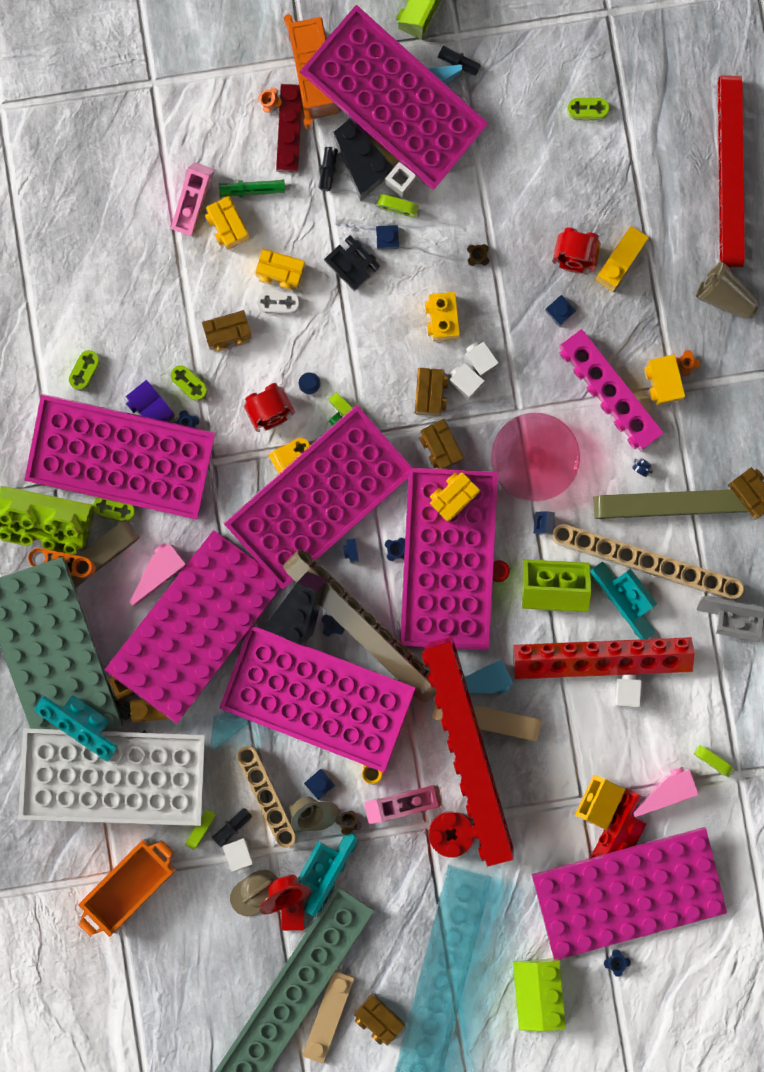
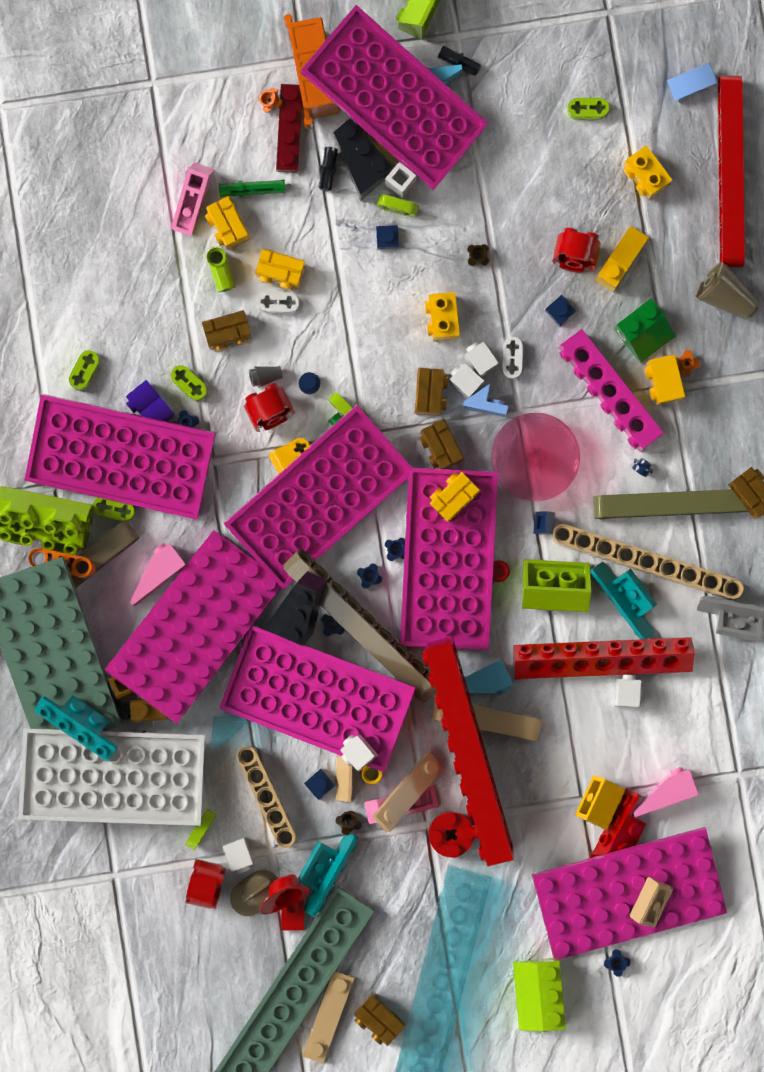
(126, 887): orange container -> none
(205, 884): none -> red brick
(221, 272): none -> lime piece
(232, 827): black axle -> none
(264, 375): none -> dark grey cone
(312, 815): dark tan piece -> none
(344, 781): none -> tan slope
(347, 267): black plate -> none
(350, 551): dark blue plate -> none
(357, 752): none -> white brick
(375, 579): none -> dark blue plate
(407, 792): none -> tan plate
(479, 403): none -> light blue slope
(518, 355): none -> white beam
(645, 330): none -> green slope
(646, 173): none -> yellow brick
(651, 902): none -> tan slope
(692, 81): none -> light blue slope
(714, 761): lime beam -> none

